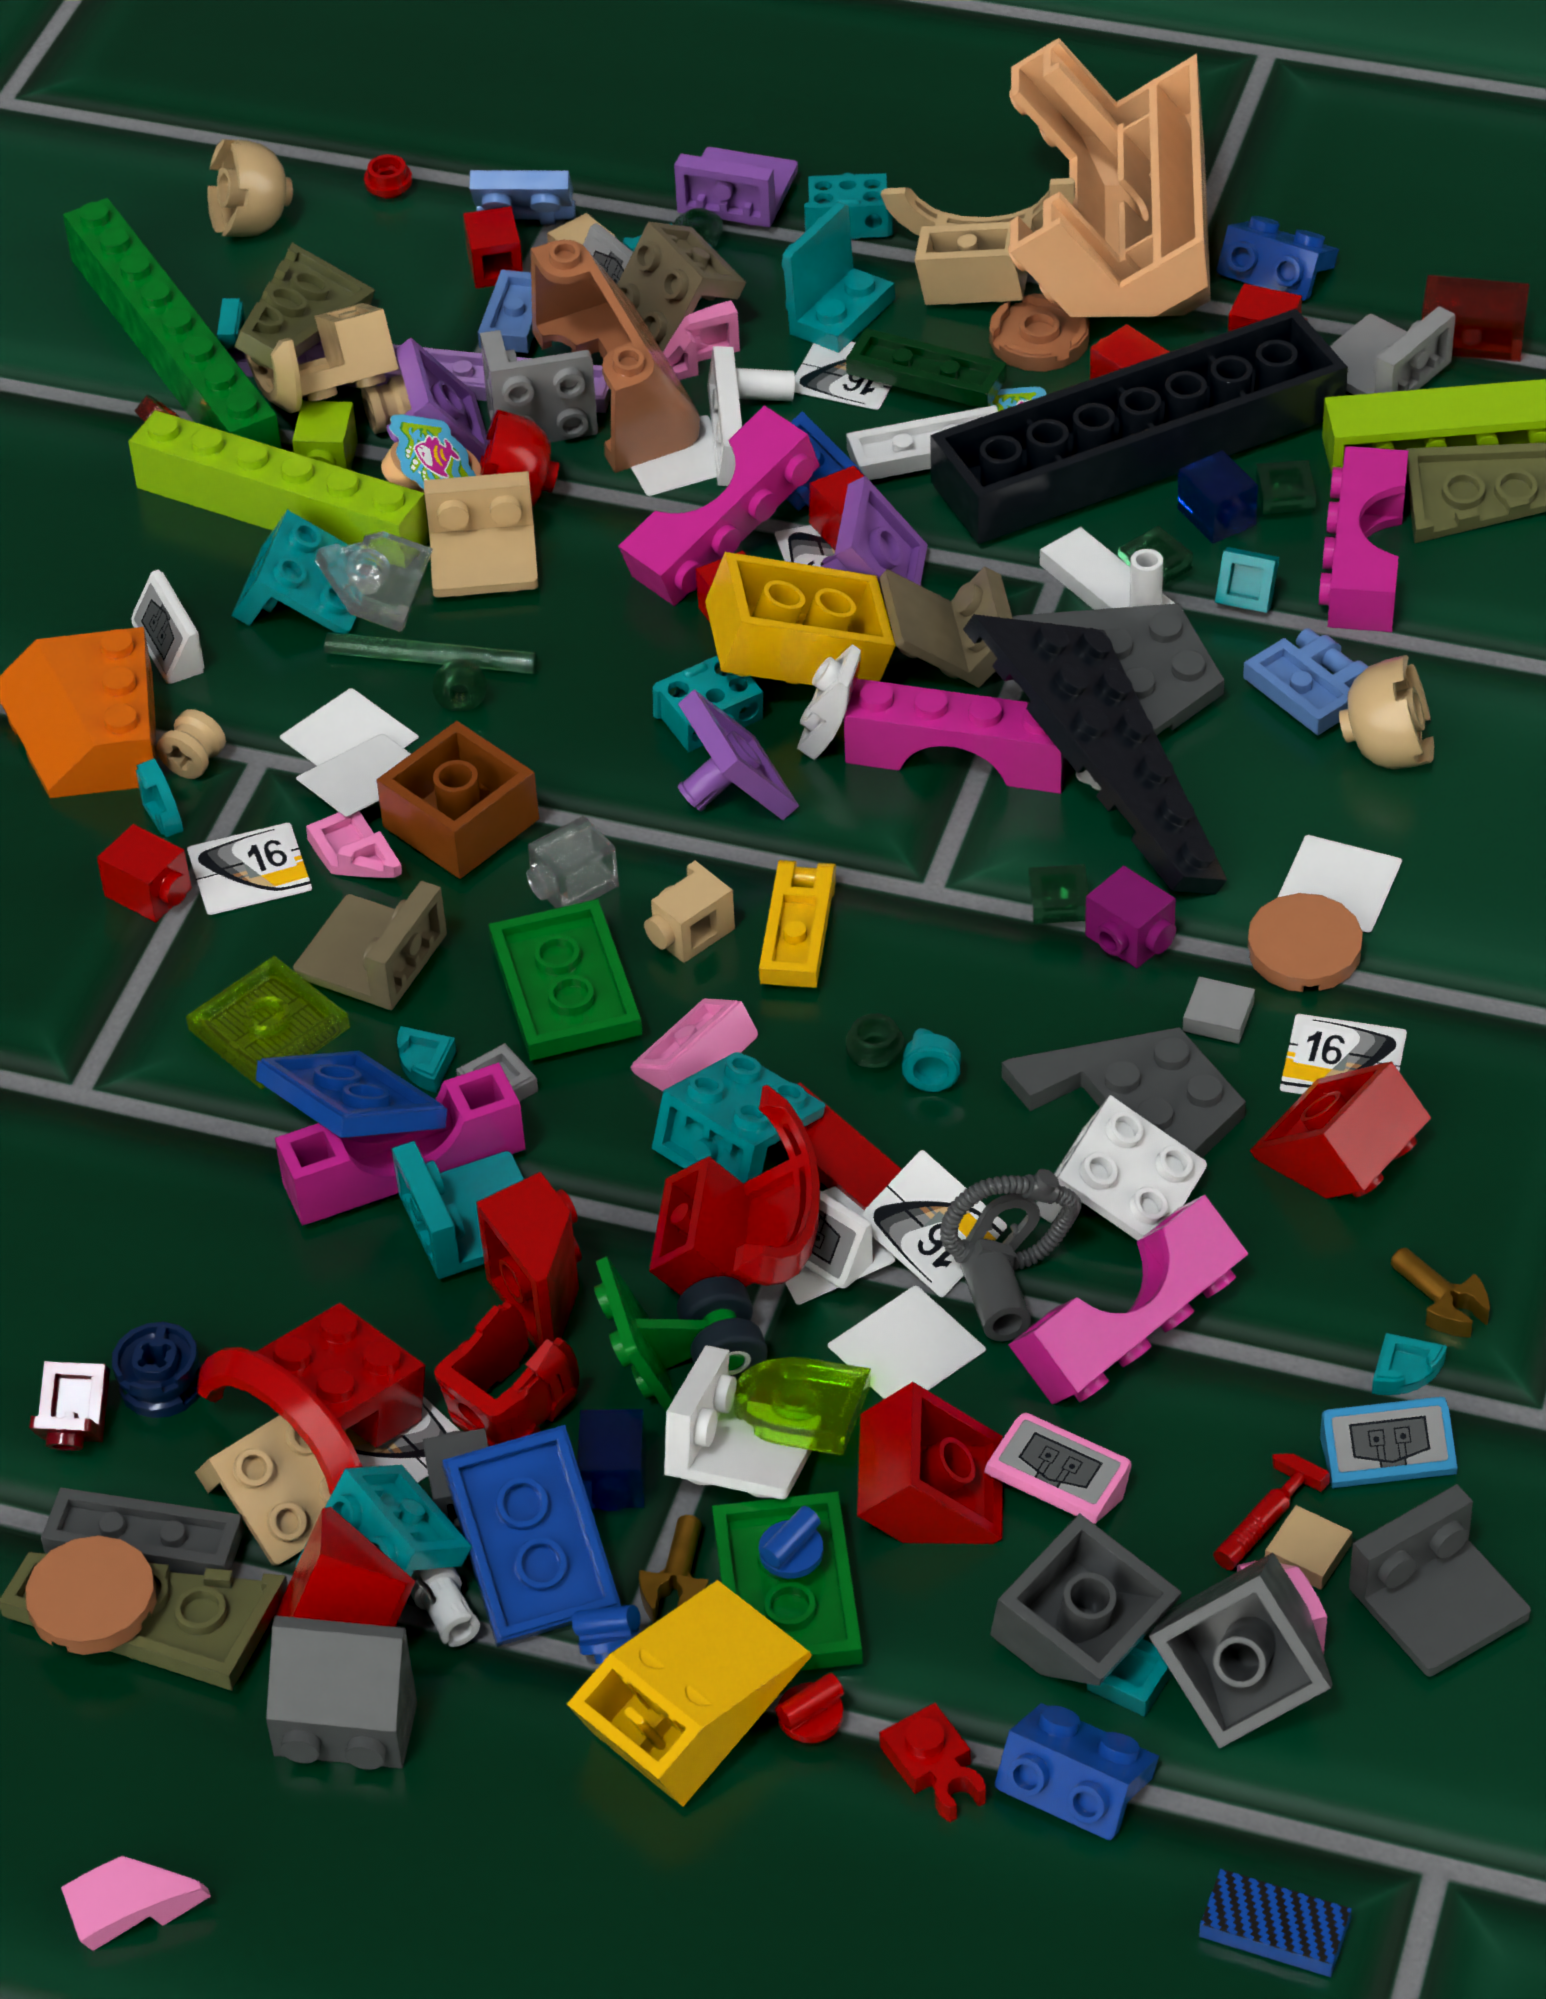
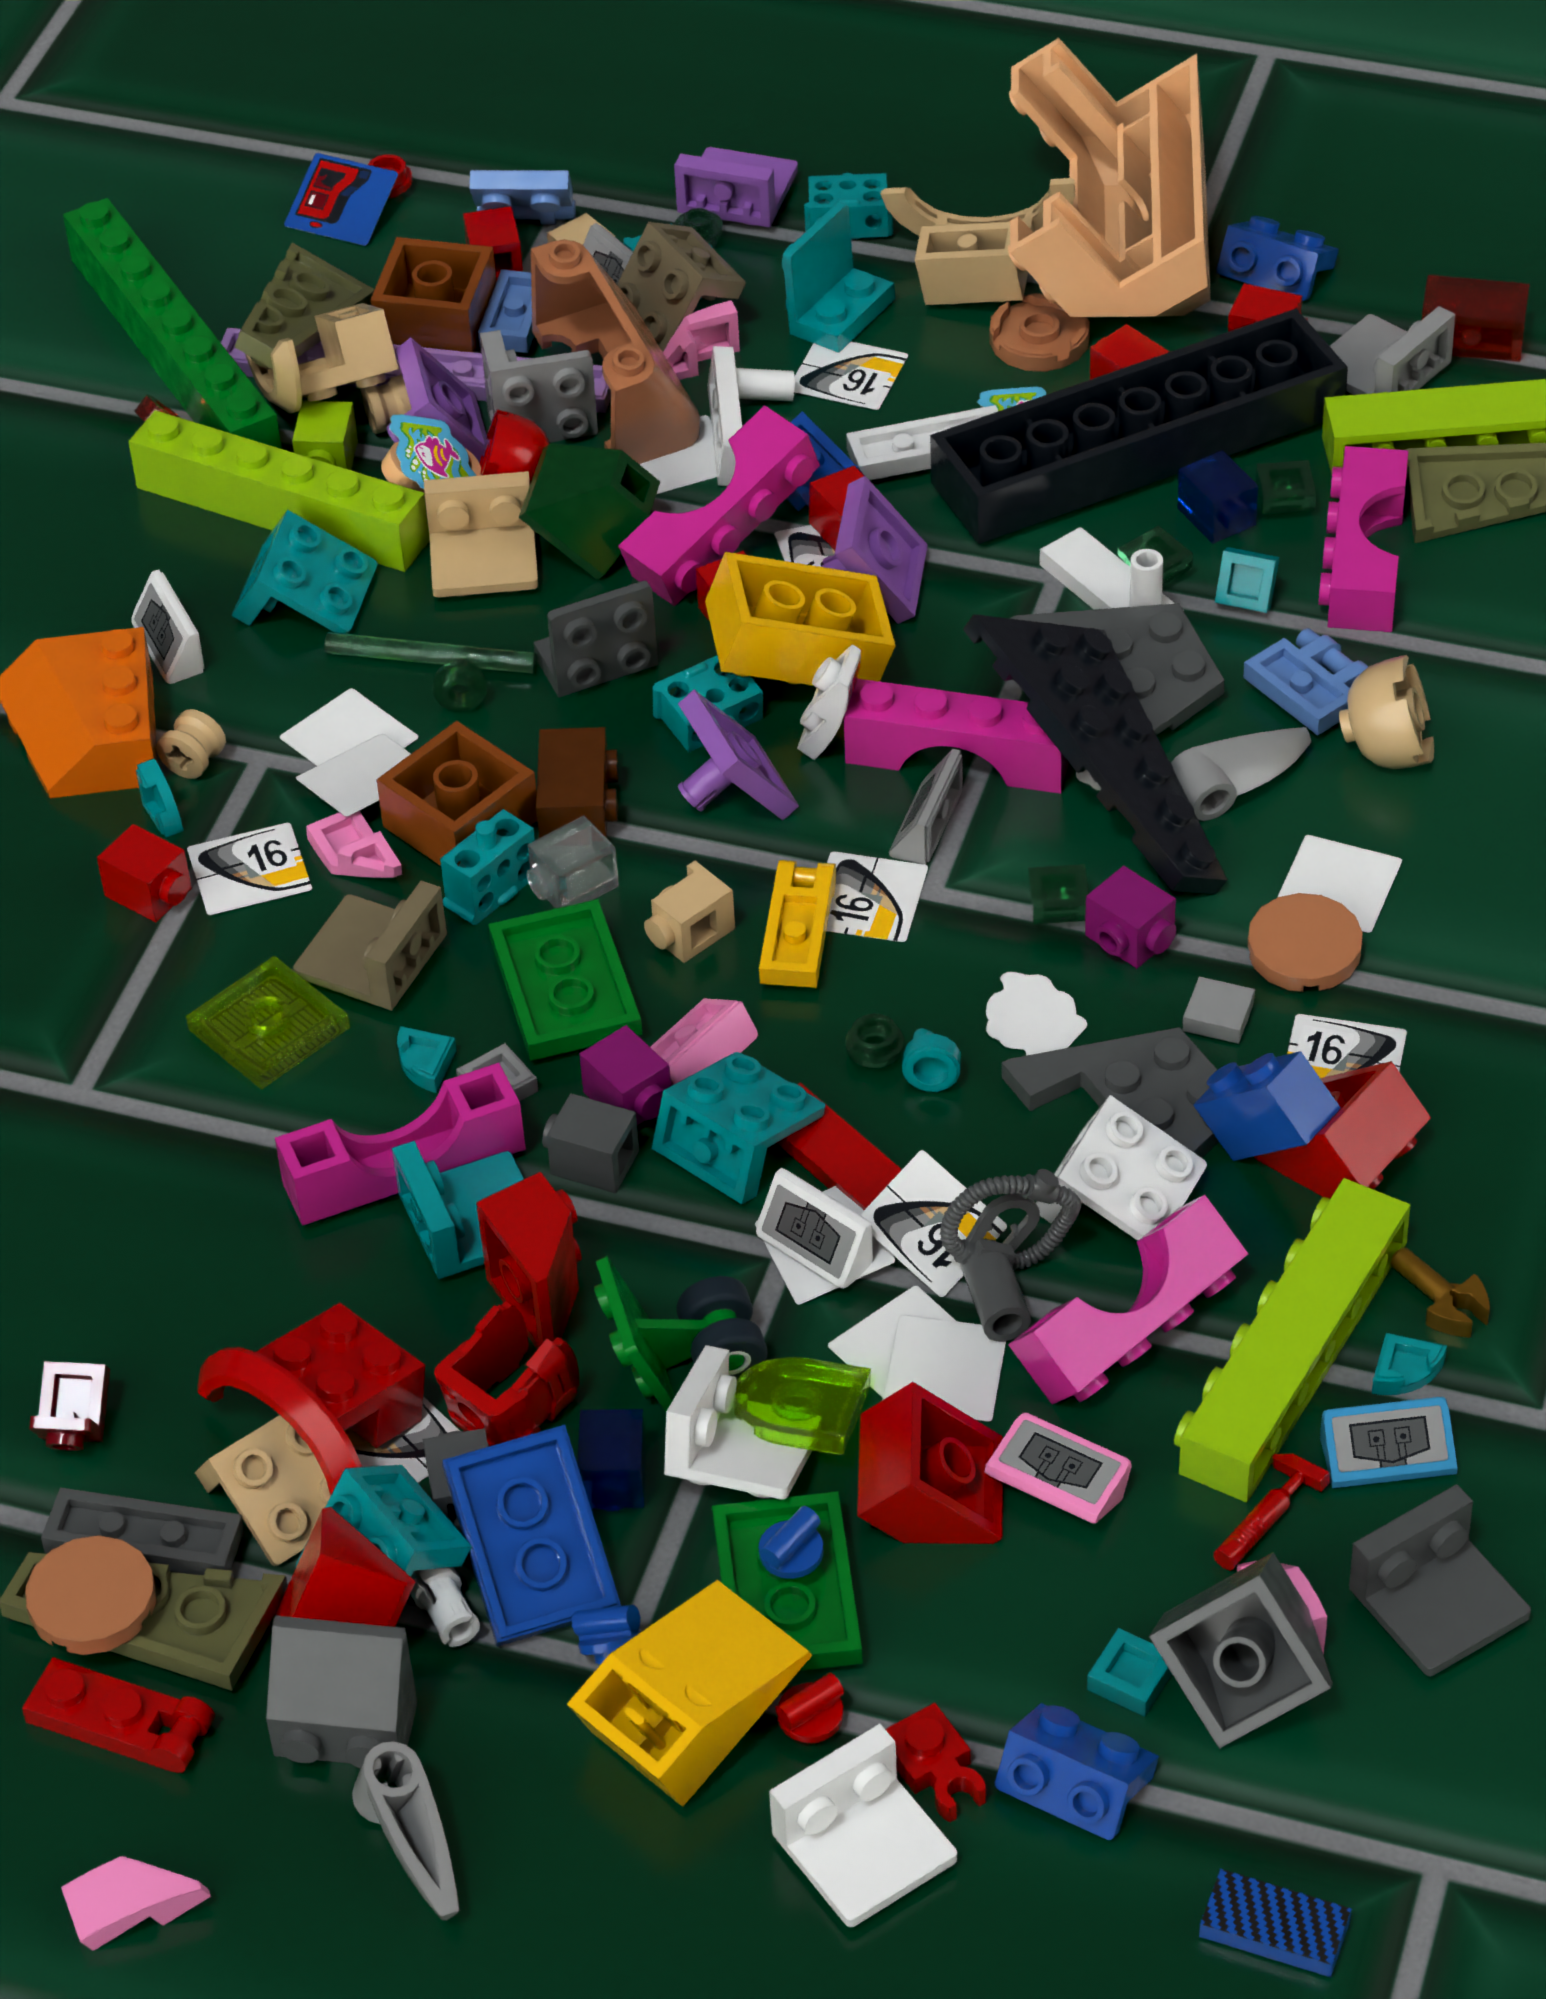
(117, 1715): none -> red plate
(156, 1368): dark blue wheel -> none
(230, 322): teal tile -> none
(248, 189): tan cylinder -> none
(341, 199): none -> sticker
(351, 1094): blue tile -> none
(376, 576): clear plate -> none
(408, 1821): none -> light grey piece
(436, 292): none -> dark orange brick
(487, 867): none -> teal piece
(575, 778): none -> reddish brown brick
(588, 502): none -> dark green slope
(591, 1142): none -> dark grey brick
(599, 639): none -> dark grey bracket
(625, 1074): none -> magenta brick
(677, 1570): pearl gold bar -> none
(739, 1229): red piece -> none
(858, 1828): none -> white bracket
(874, 896): none -> sticker
(926, 368): dark green plate -> none
(930, 811): none -> light grey slope
(933, 626): dark tan bracket -> none
(949, 1361): none -> white sticker
(1032, 1015): none -> white sticker
(1081, 1606): dark grey slope -> none
(1229, 767): none -> light grey piece
(1266, 1105): none -> blue brick
(1292, 1340): none -> lime brick
(1311, 1545): tan tile -> none

